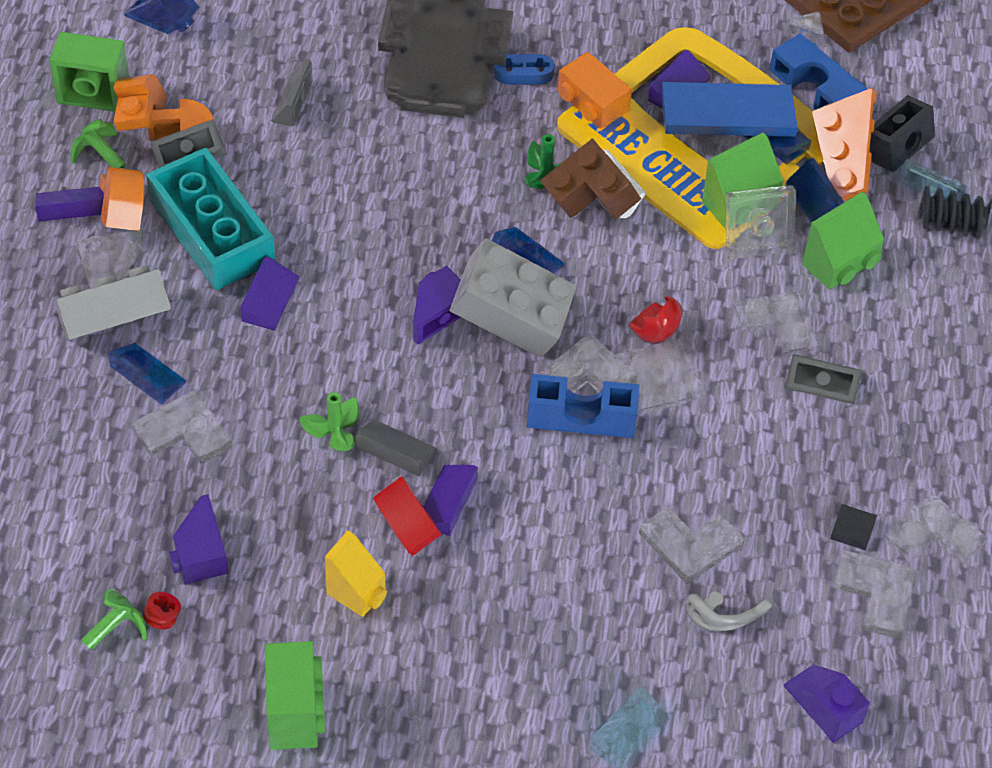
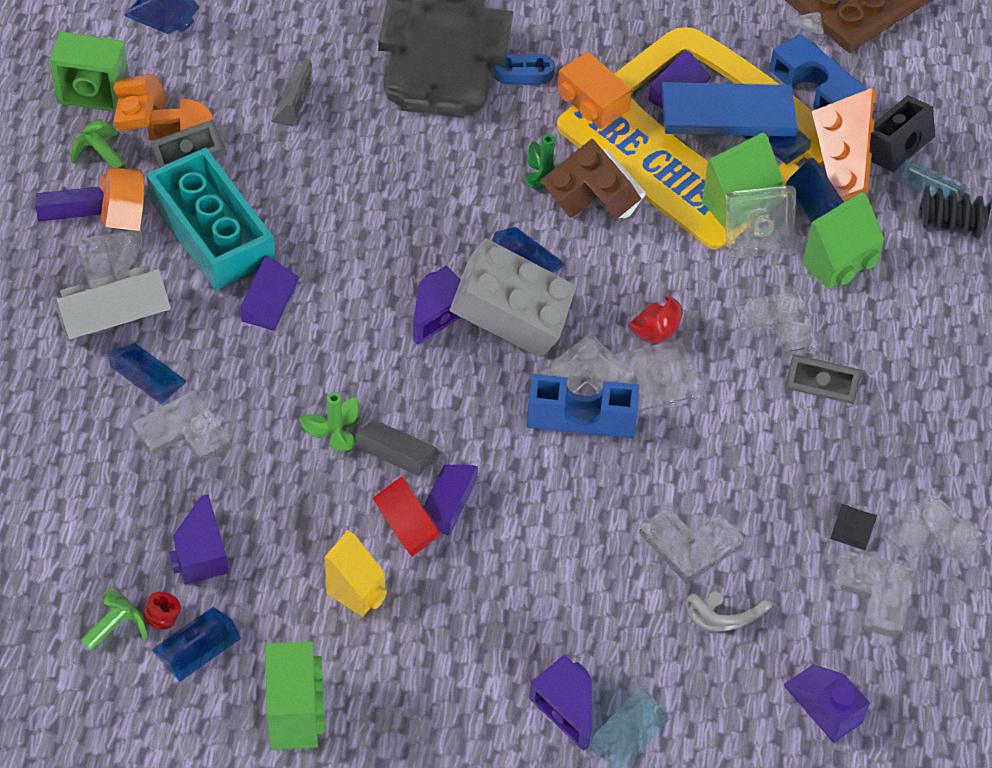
(197, 643): none -> clear blue slope
(566, 698): none -> dark purple slope

